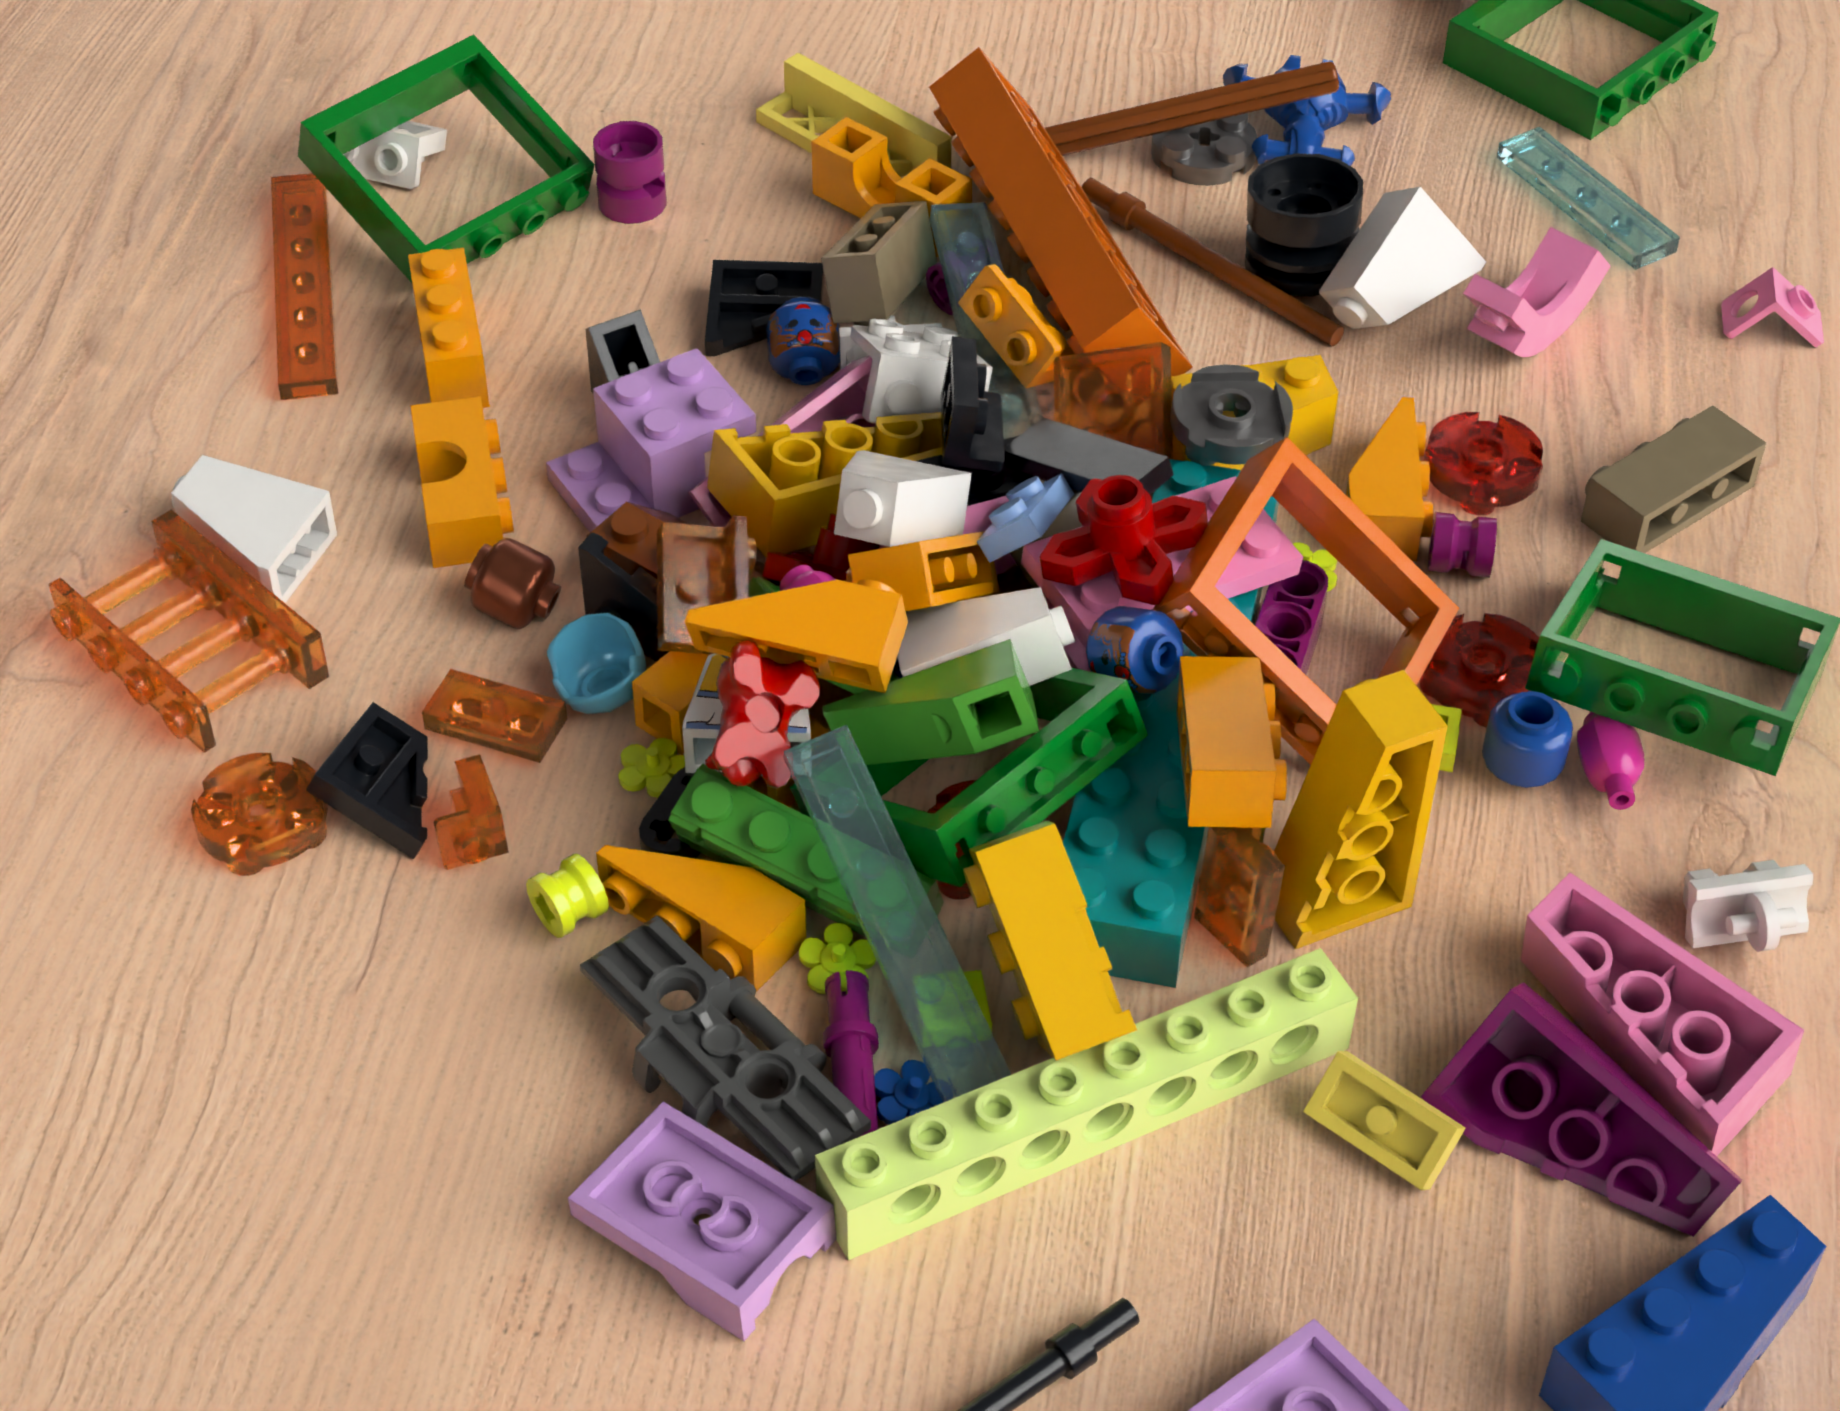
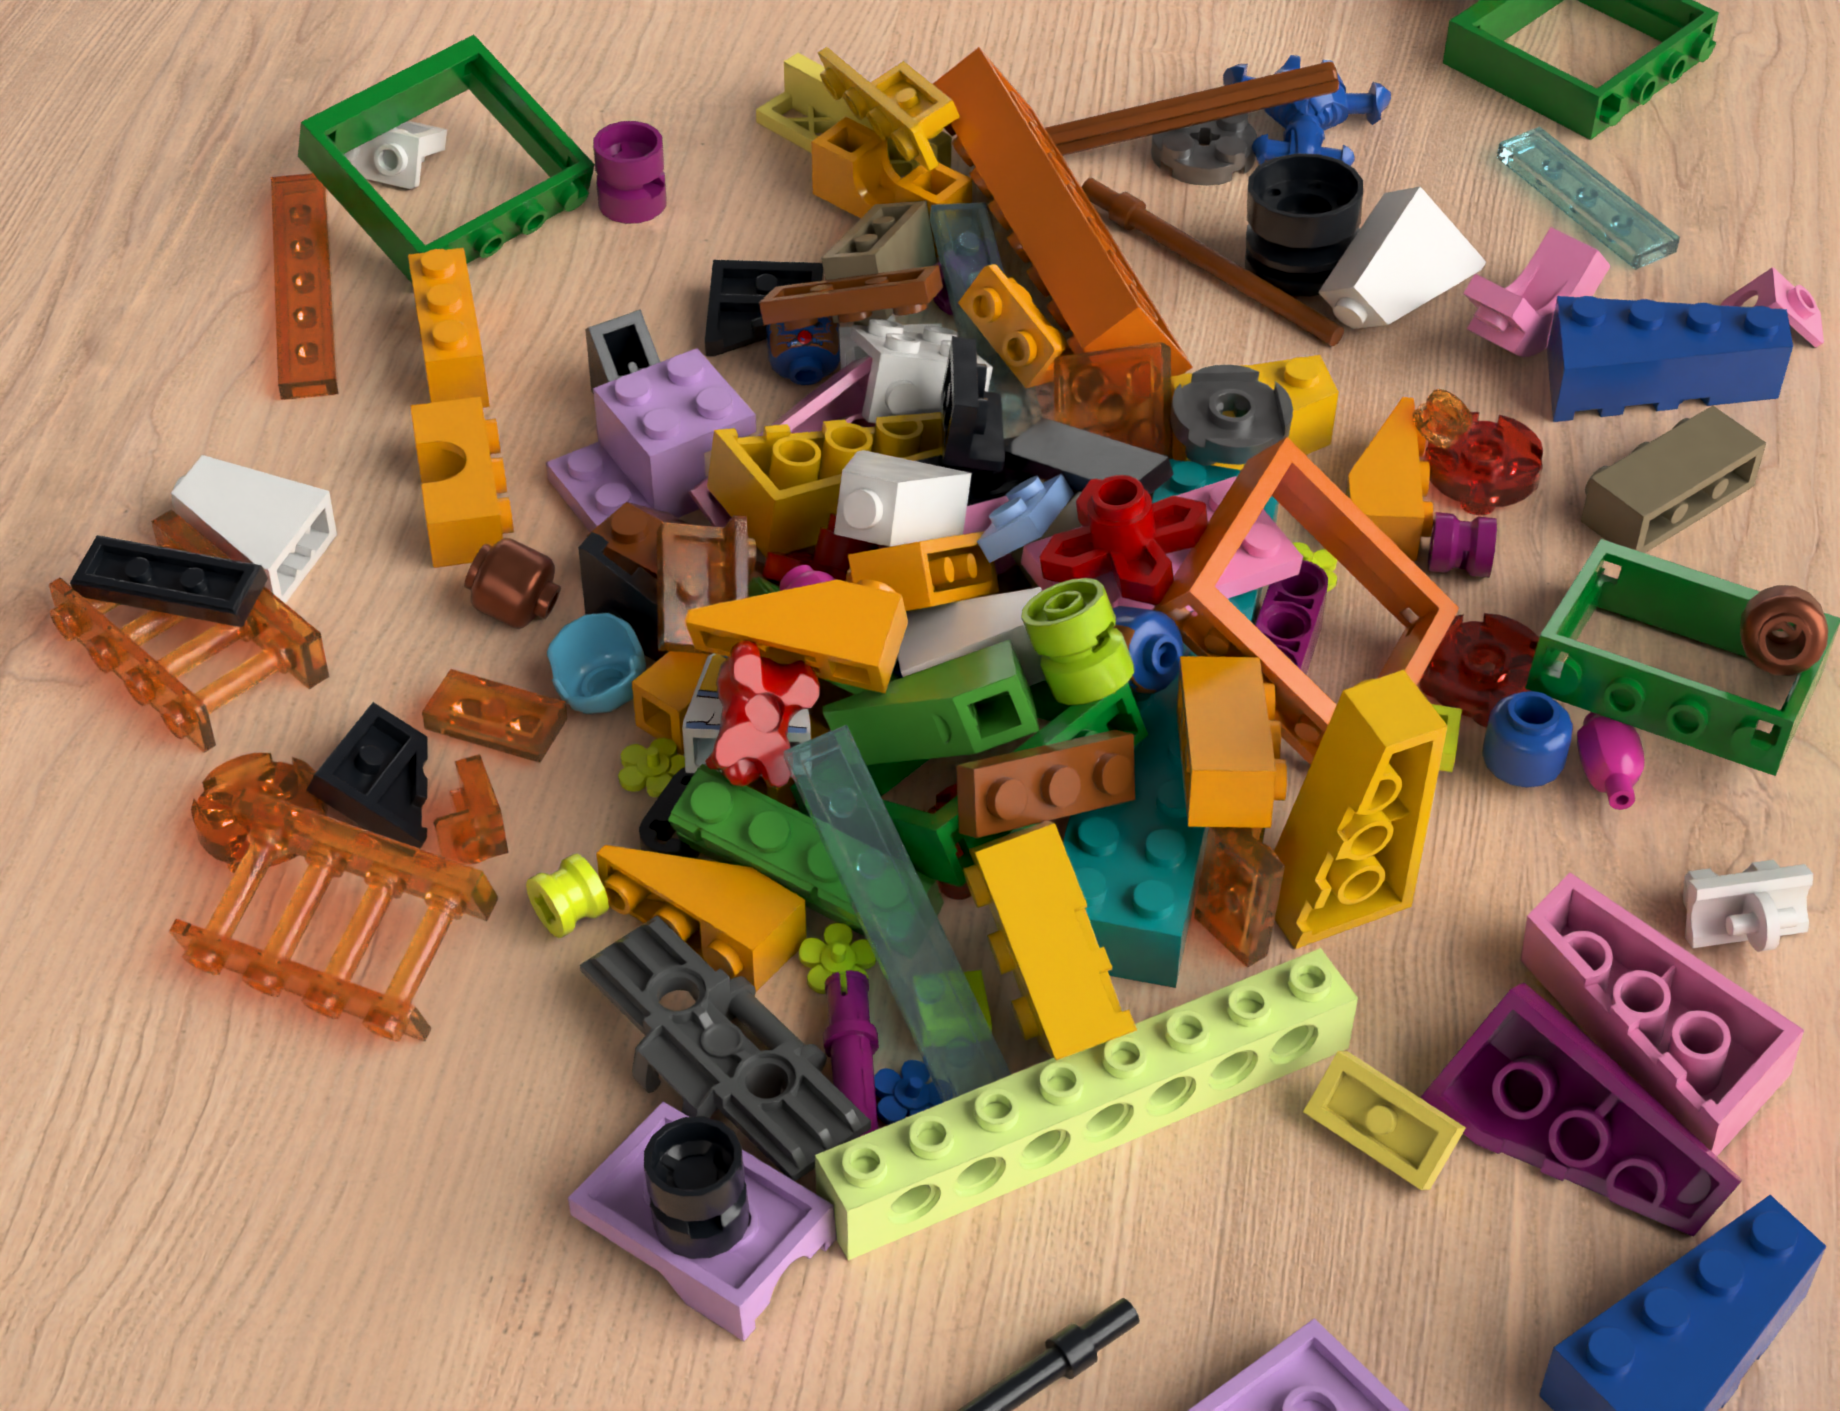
(169, 581): none -> black tile
(330, 850): none -> clear orange fence
(697, 1187): none -> black wheel
(851, 297): none -> dark orange plate
(896, 104): none -> yellow bracket
(1045, 783): none -> dark orange plate
(1077, 639): none -> lime wheel
(1442, 418): none -> clear orange bush
(1662, 353): none -> blue wedge
(1786, 650): none -> copper head

